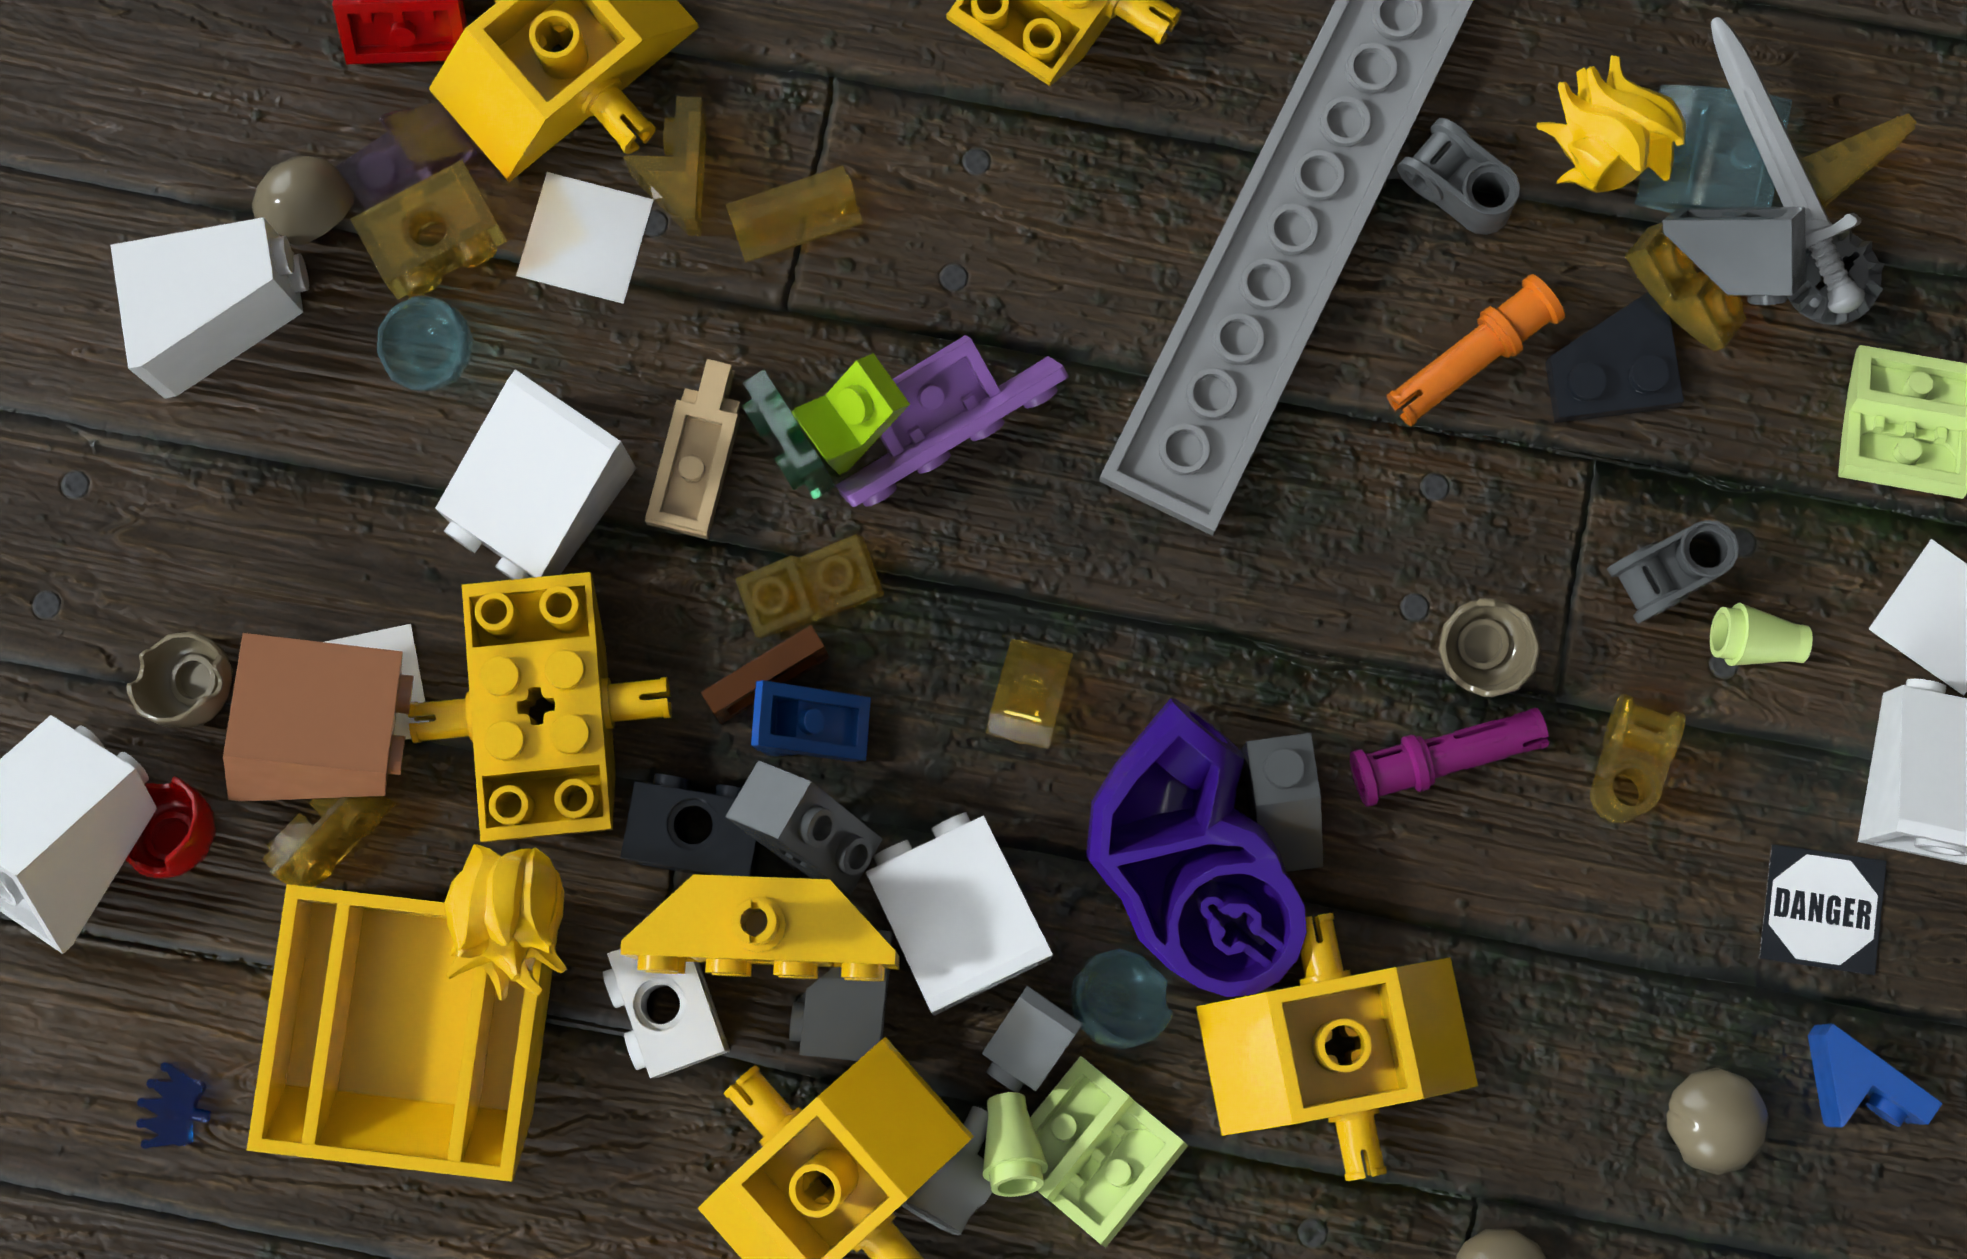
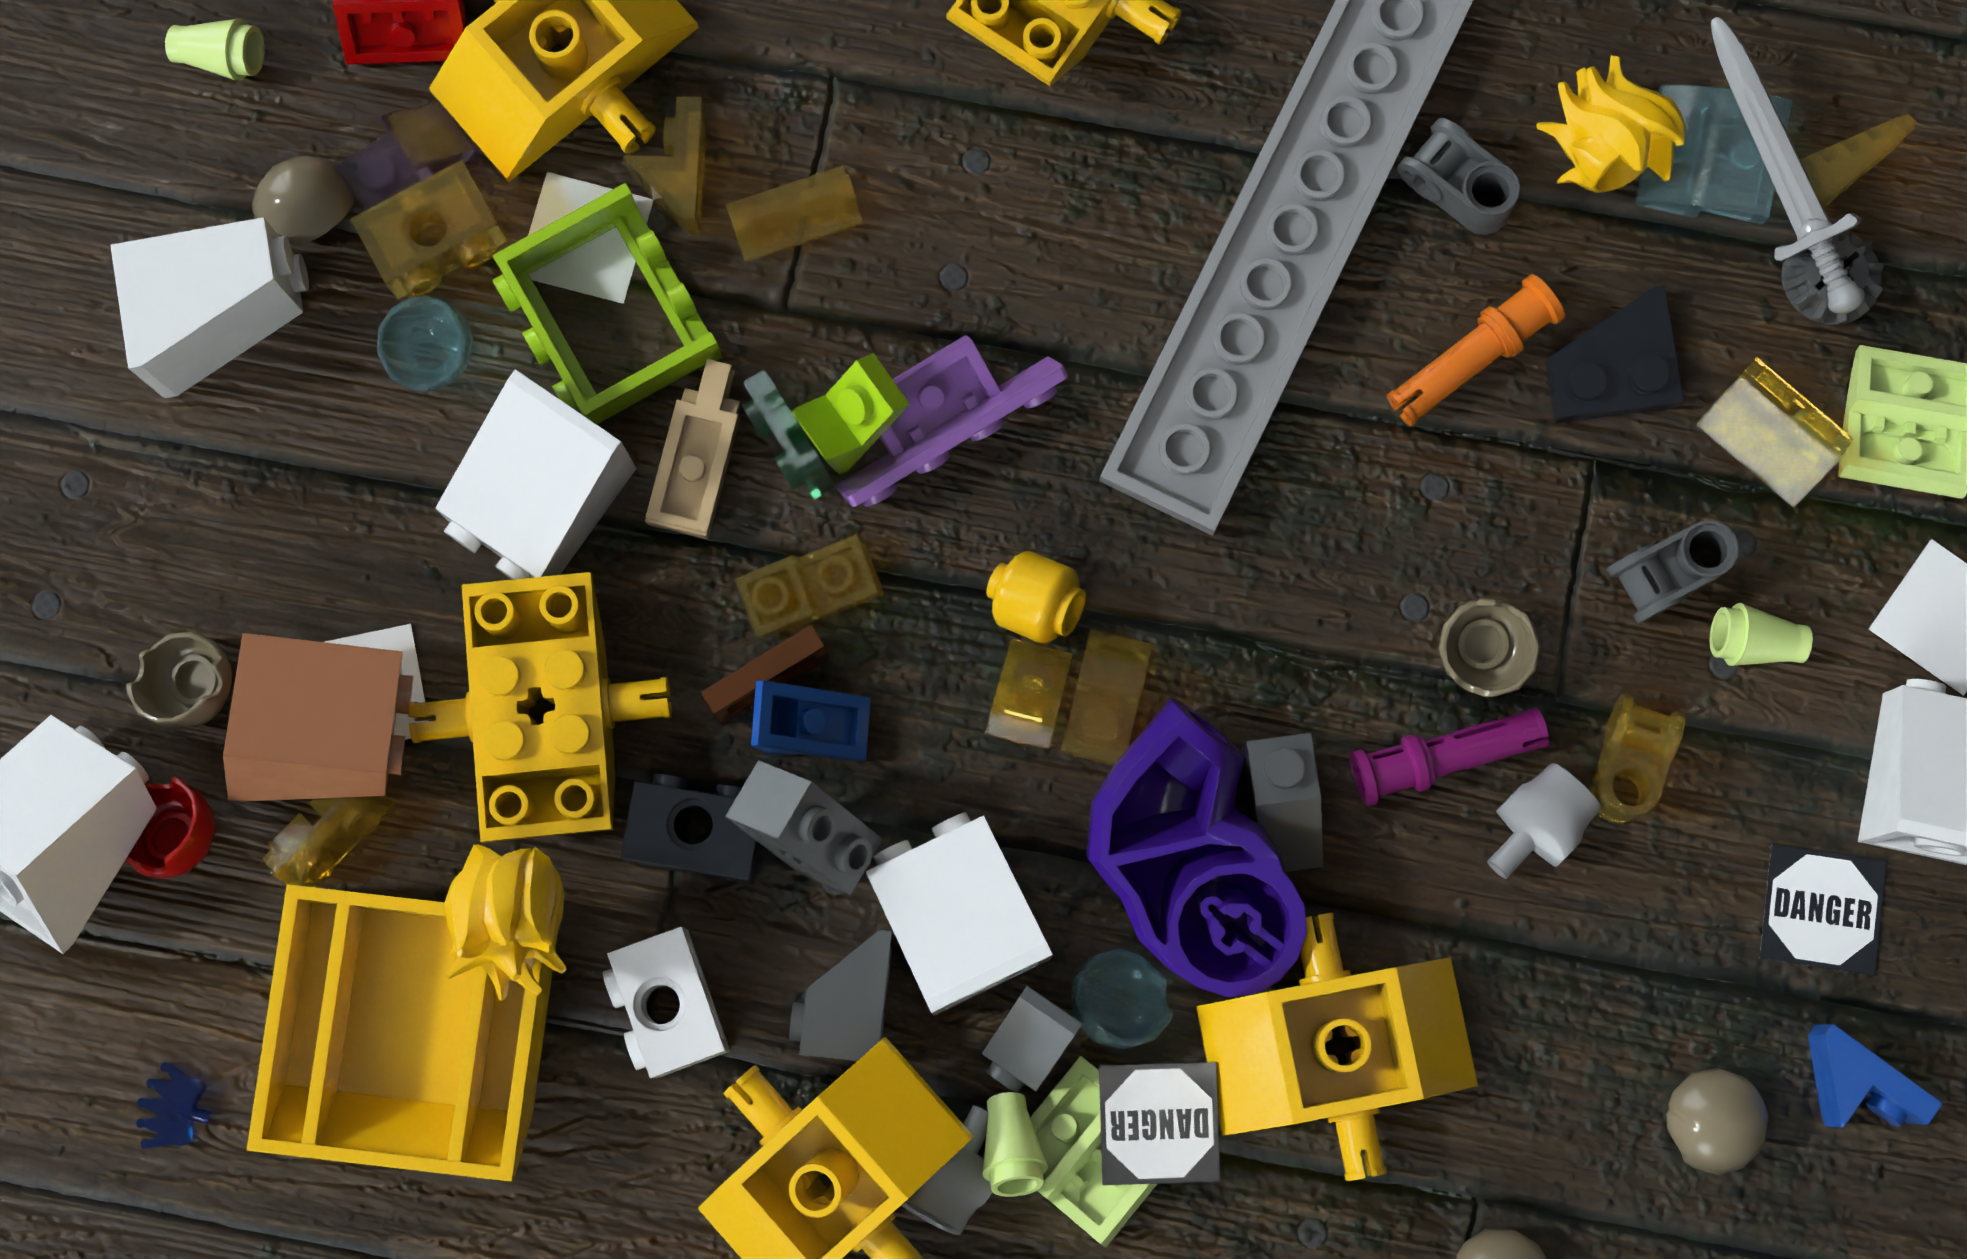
(220, 47): none -> yellowish green cone
(547, 342): none -> lime window
(761, 922): yellow slope -> none
(1036, 597): none -> yellow head
(1106, 697): none -> clear yellow slope
(1159, 1123): none -> sticker
(1545, 818): none -> light grey piece
(1684, 294): clear yellow slope -> none
(1745, 248): dark grey slope -> none
(1775, 432): none -> clear yellow hinge

